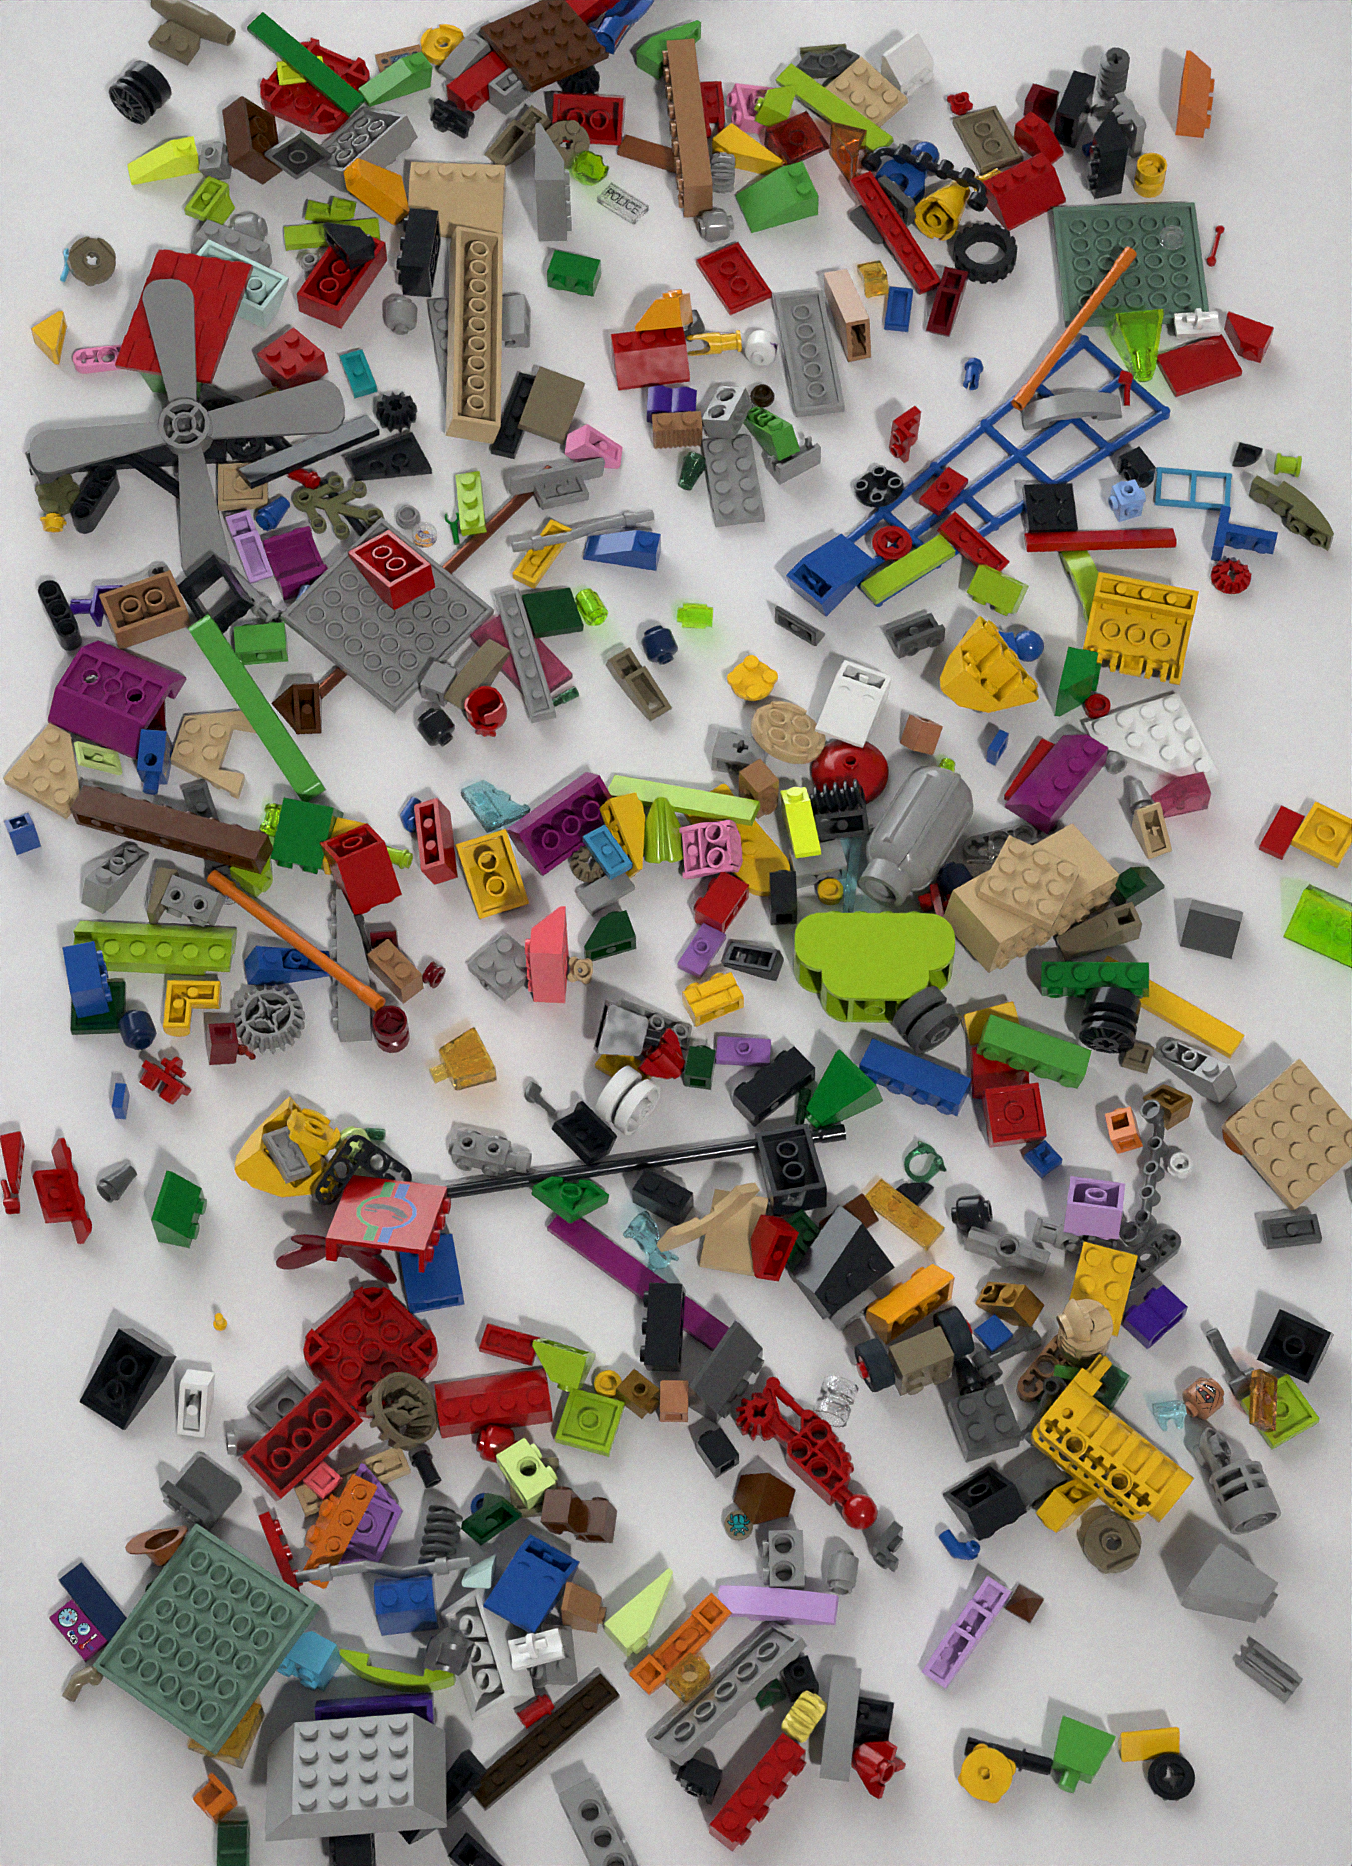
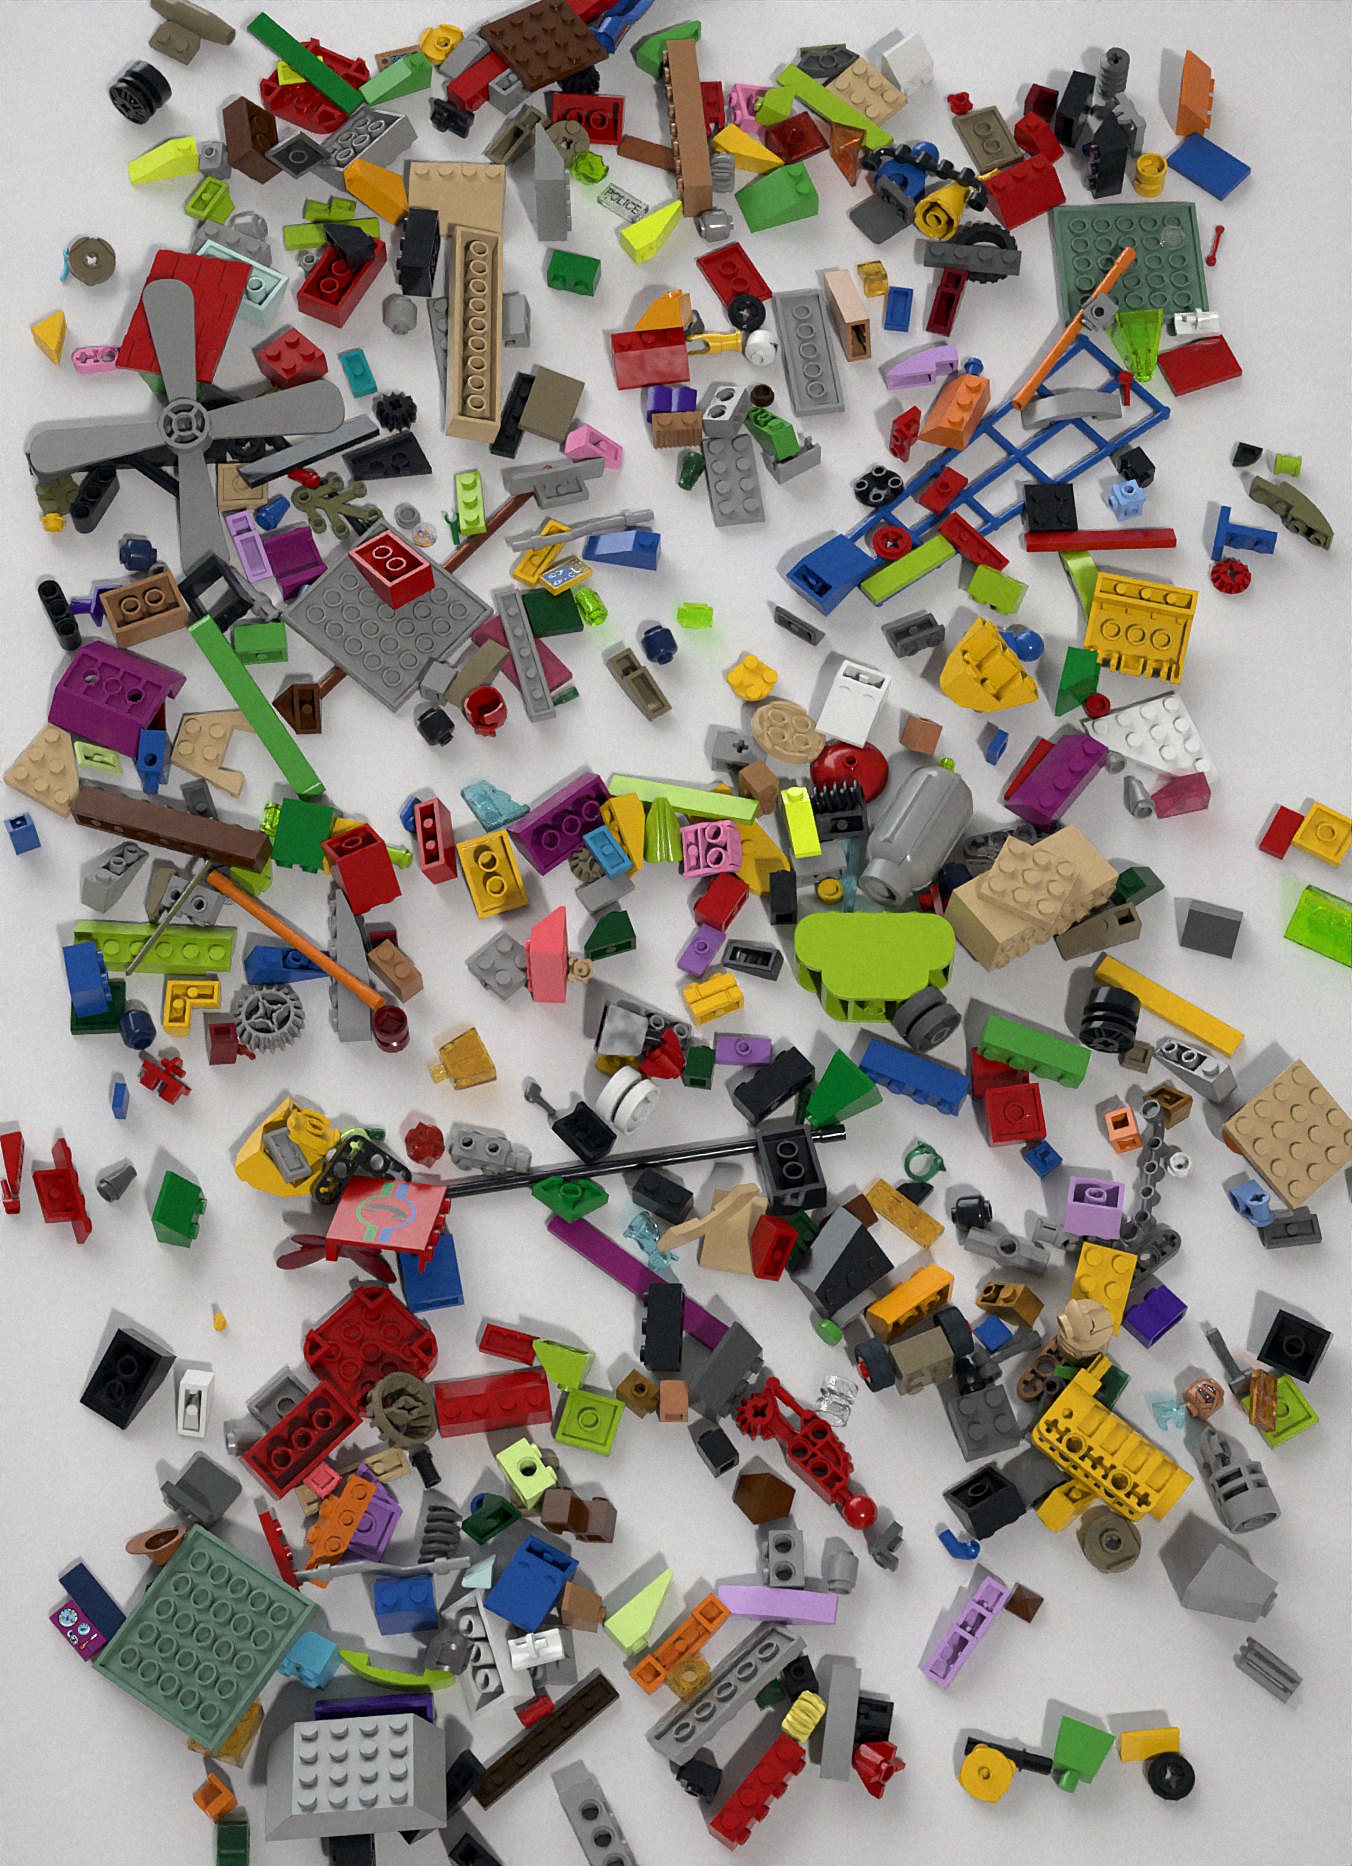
(79, 1679): dark tan arm -> none
(137, 554): none -> dark blue head
(168, 918): none -> olive axle
(425, 1144): none -> clear red brick
(433, 974): dark red bush -> none
(494, 1441): red head -> none
(565, 576): none -> tile
(606, 1383): yellow tile -> none
(648, 235): none -> neon yellow slope
(738, 1525): tile -> none
(756, 309): none -> black gear
(829, 1332): none -> bright green tile
(895, 232): red plate -> none
(923, 368): none -> lavender slope
(957, 412): none -> orange slope
(973, 258): none -> dark grey plate
(975, 1021): yellow slope -> none
(1078, 978): green brick -> none
(1104, 306): none -> light grey brick
(1151, 830): tan slope -> none
(1192, 504): dark azure window -> none
(1208, 166): none -> blue tile
(1248, 336): red slope -> none
(1252, 1203): none -> medium blue piece

